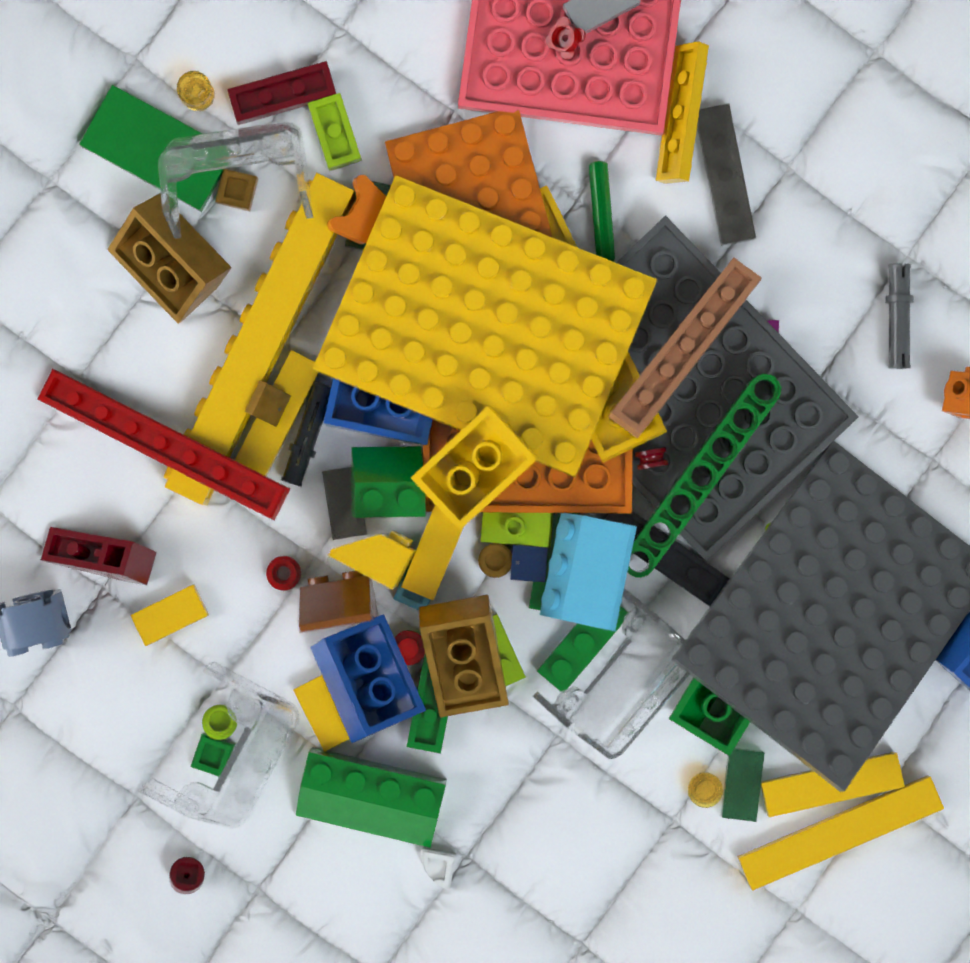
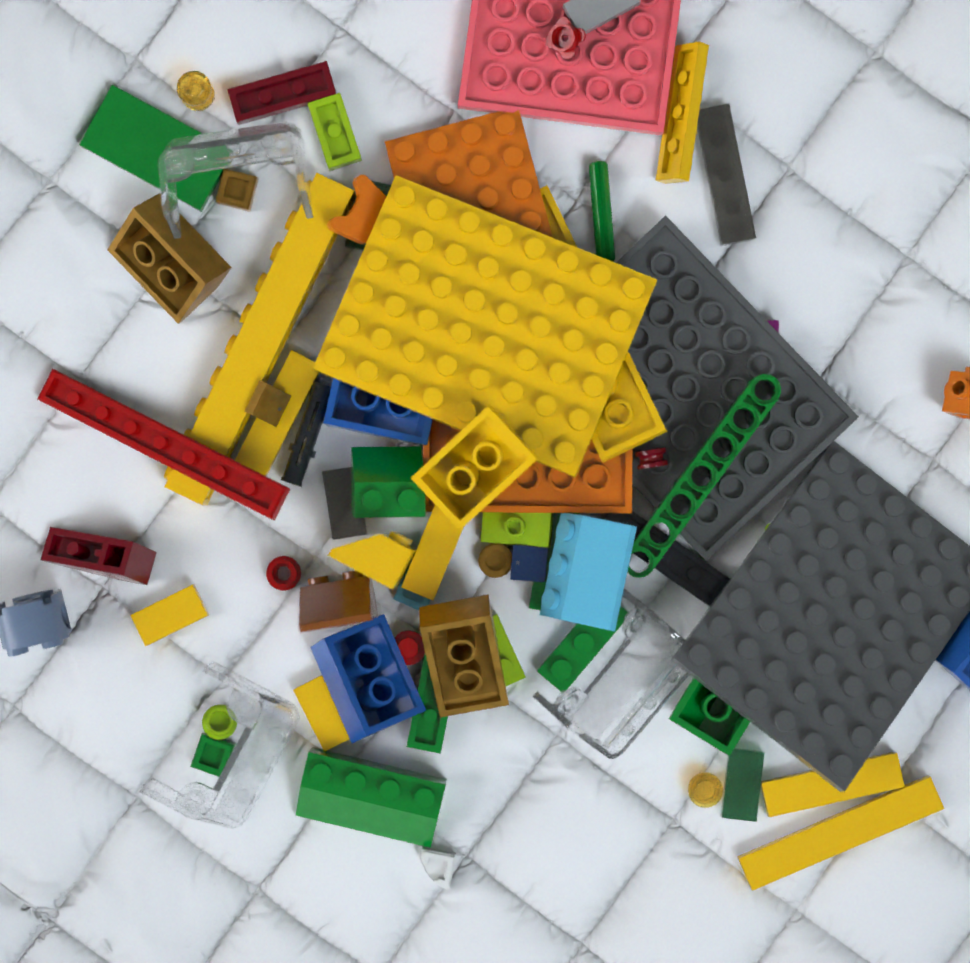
(186, 875): dark red tile -> none
(685, 348): nougat plate -> none
(899, 315): dark grey pin -> none

